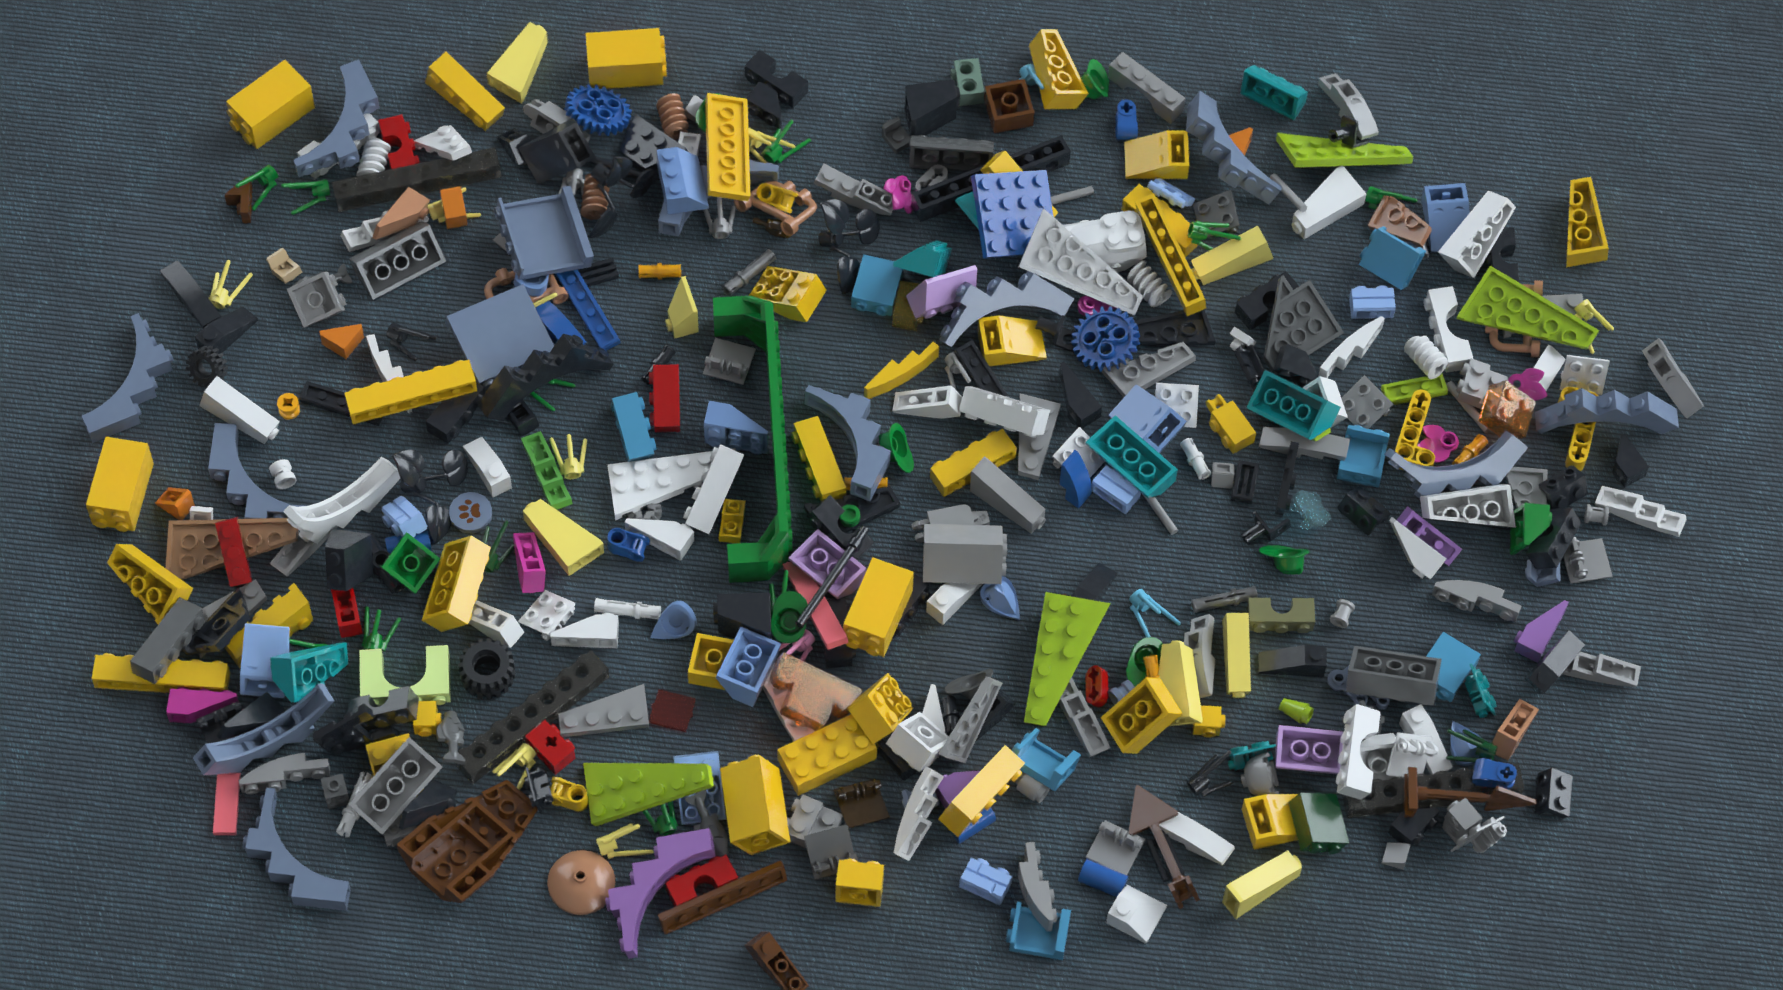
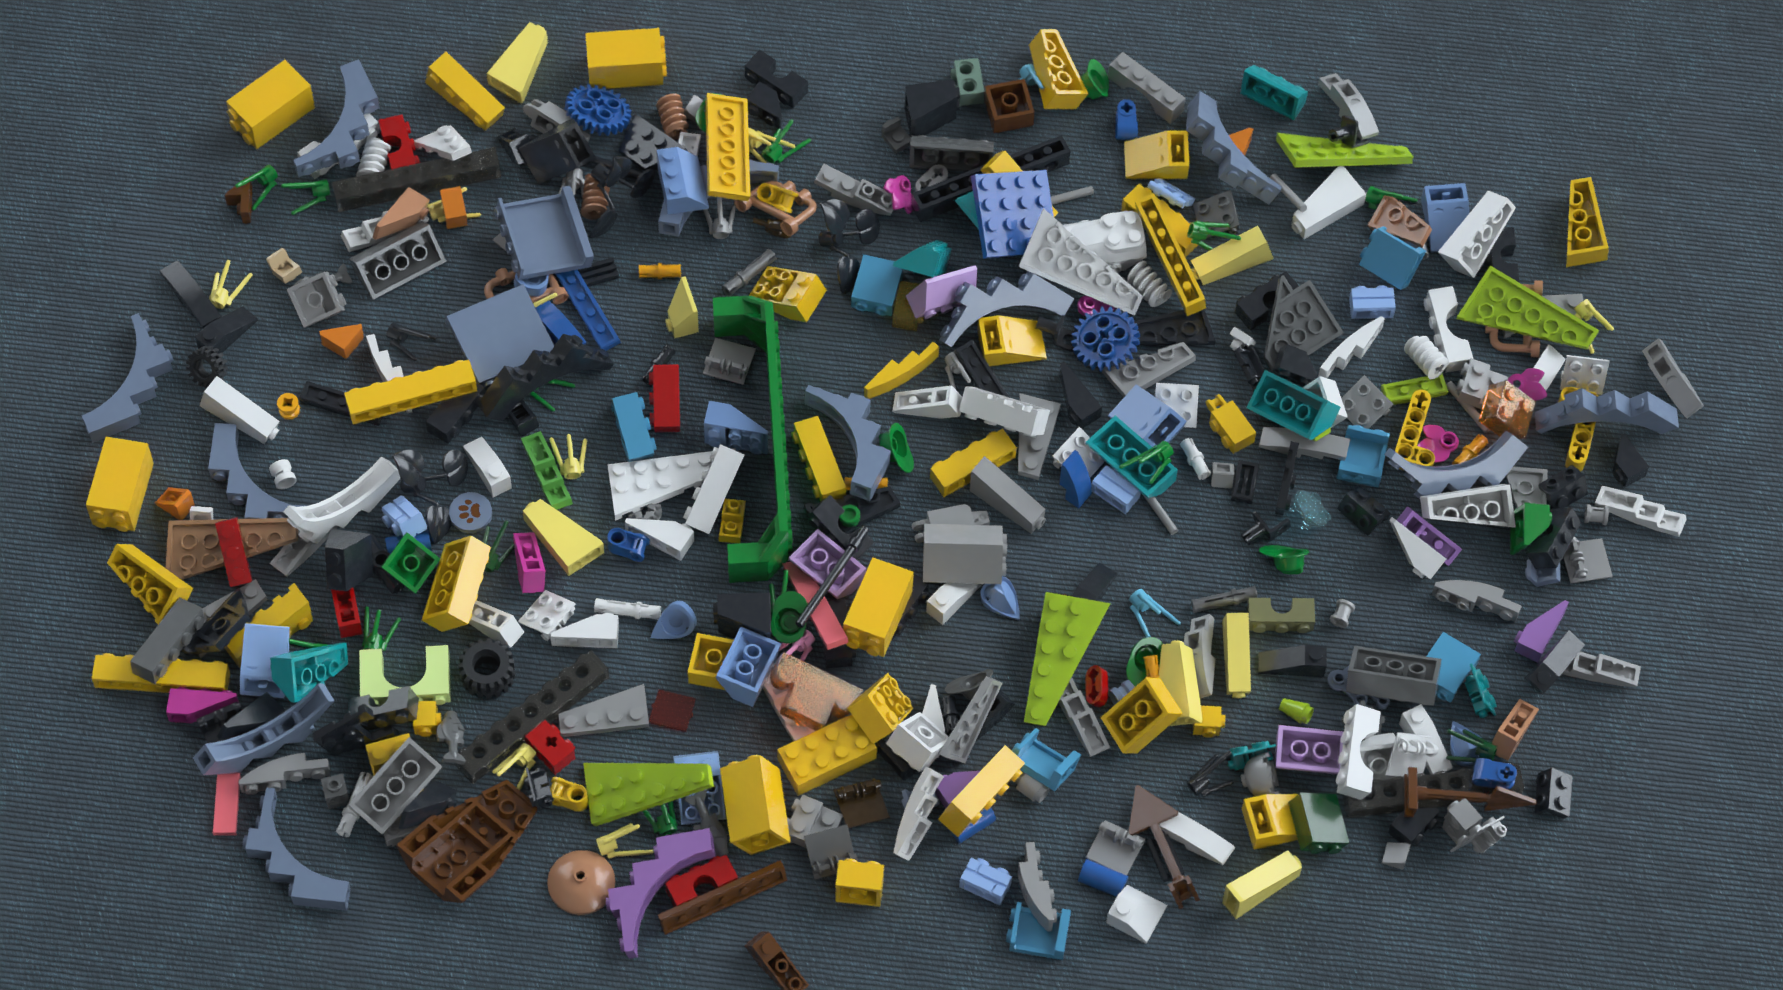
(1159, 453): none -> green plant

